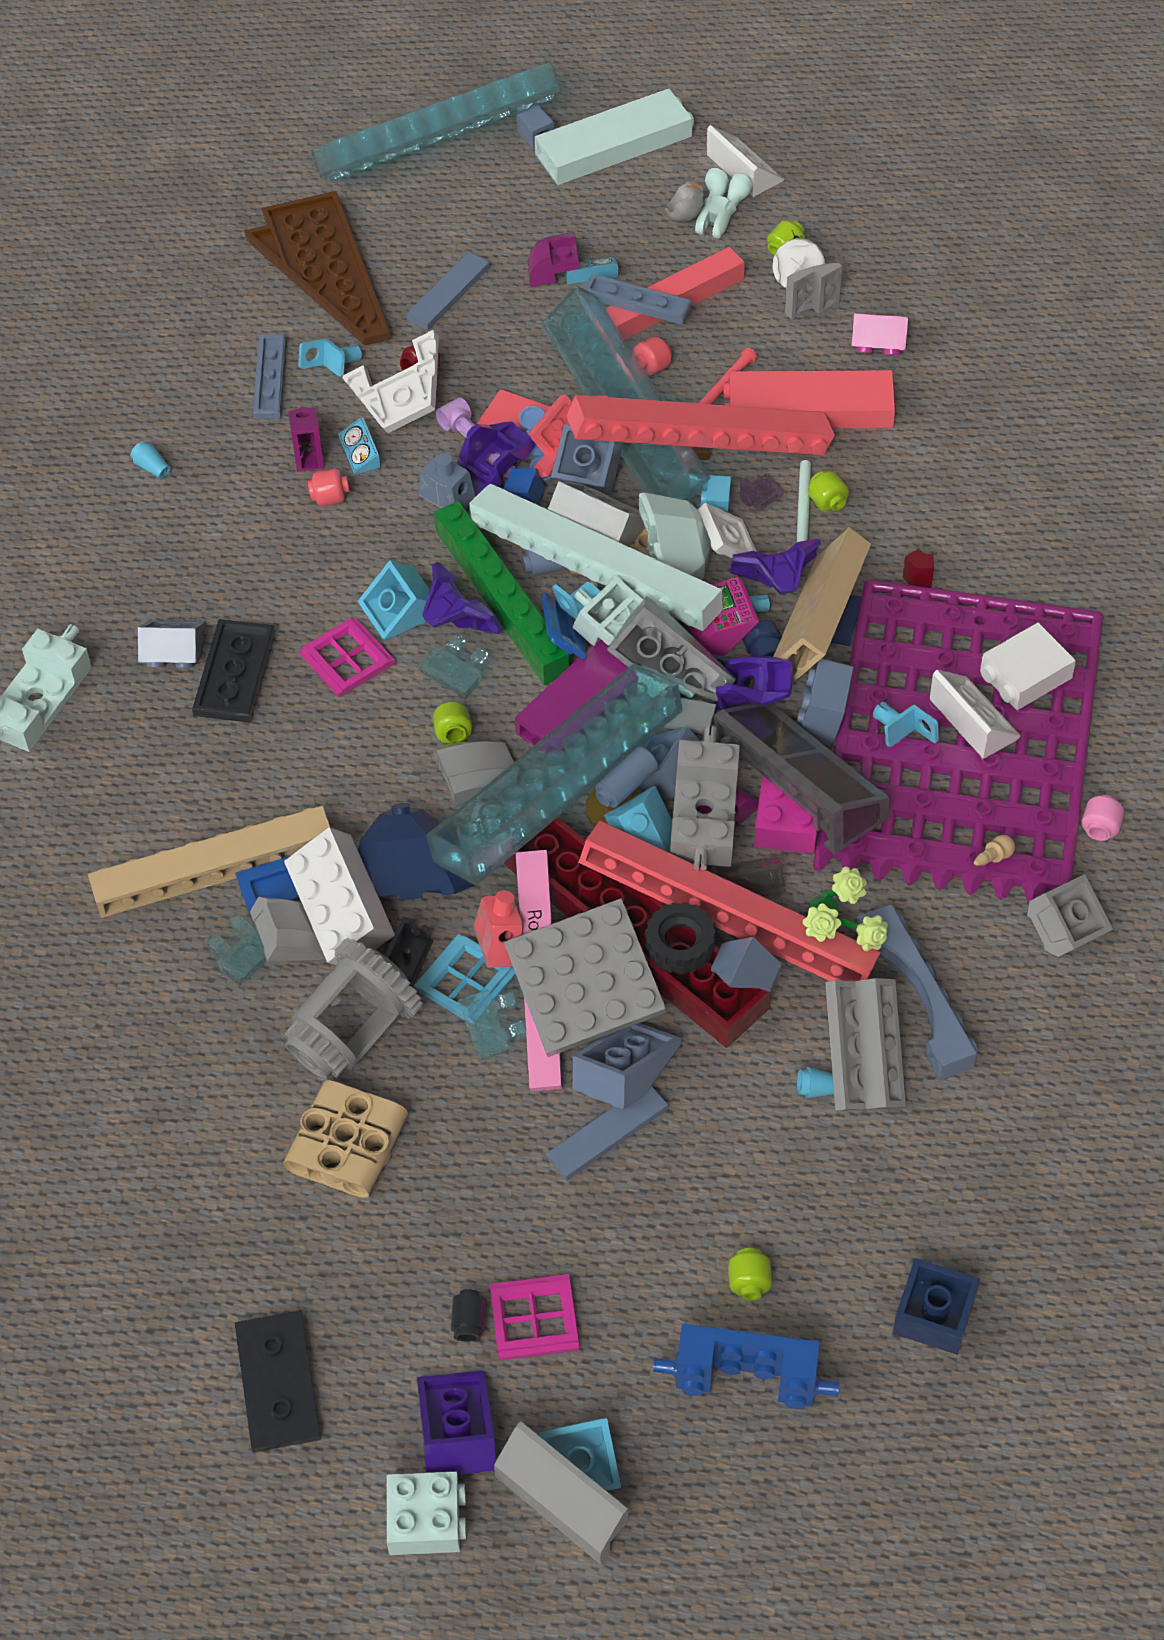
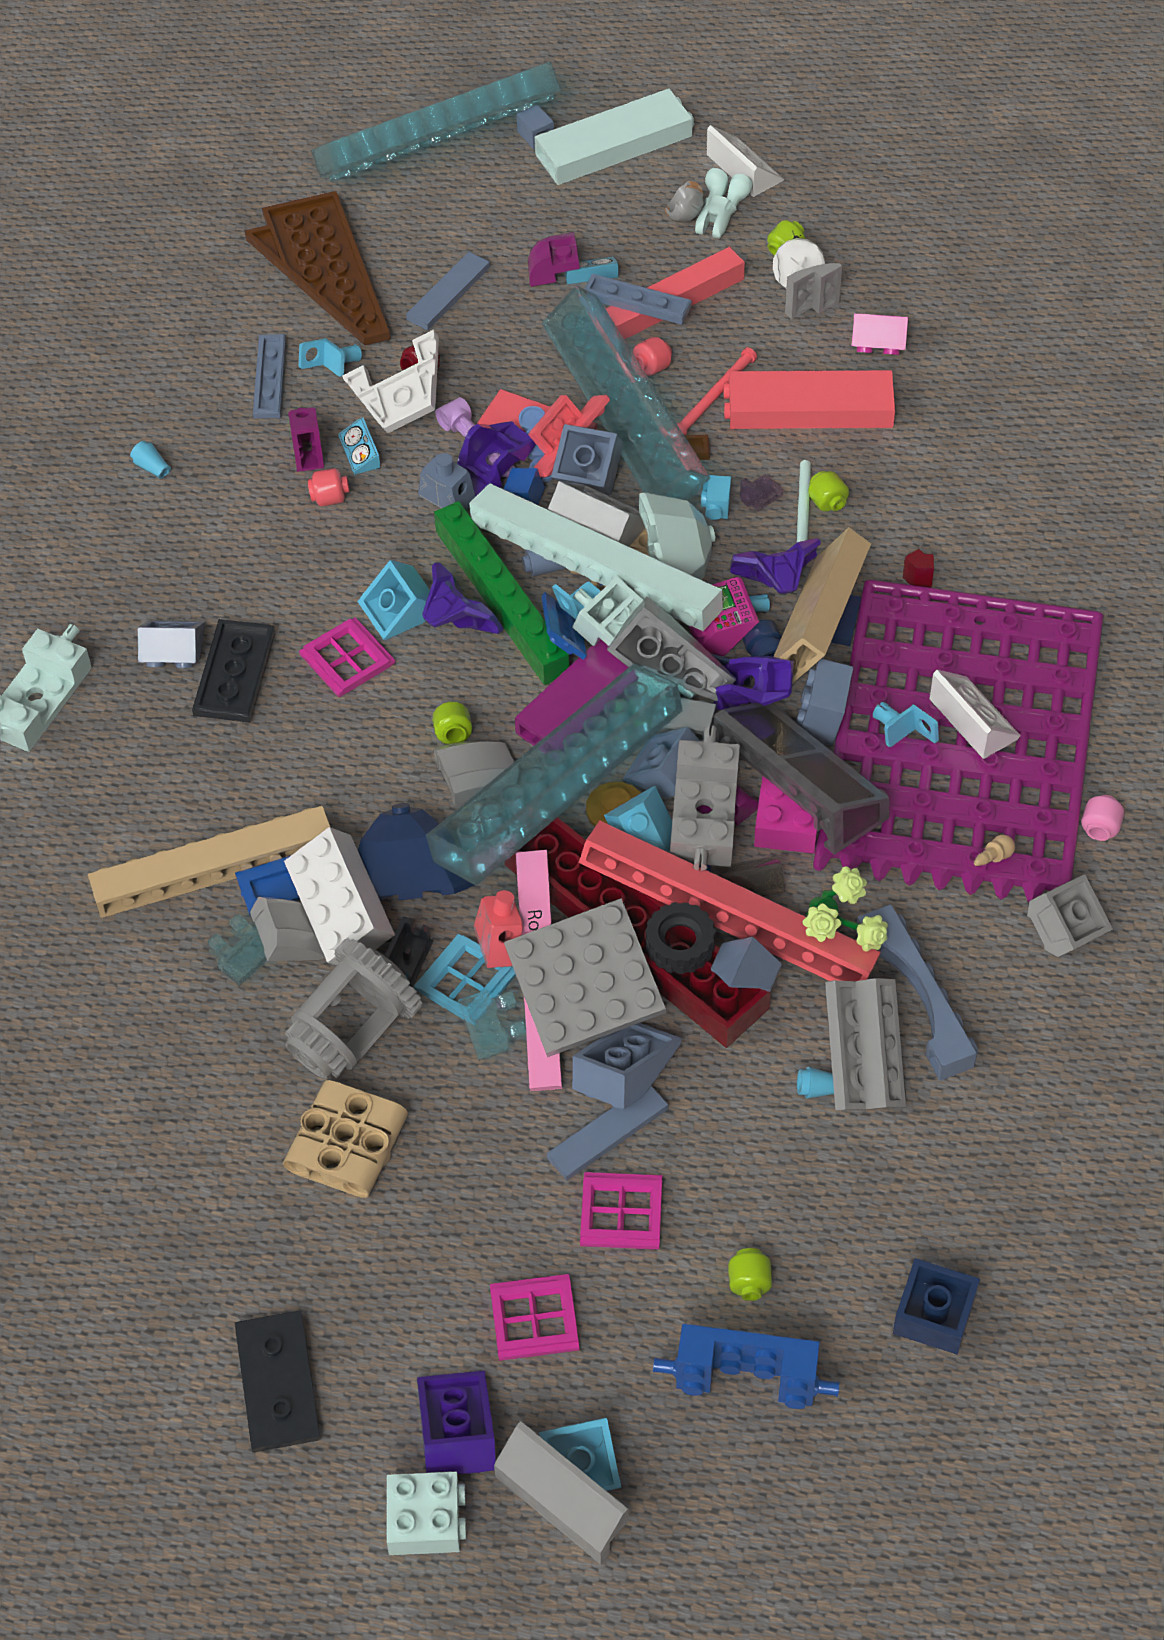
(450, 671): clear light blue plate -> none
(468, 1315): black brick -> none
(621, 1238): none -> dark pink piece
(626, 777): sand blue brick -> none
(699, 425): coral brick -> none
(726, 531): white plate -> none
(1027, 666): white brick -> none

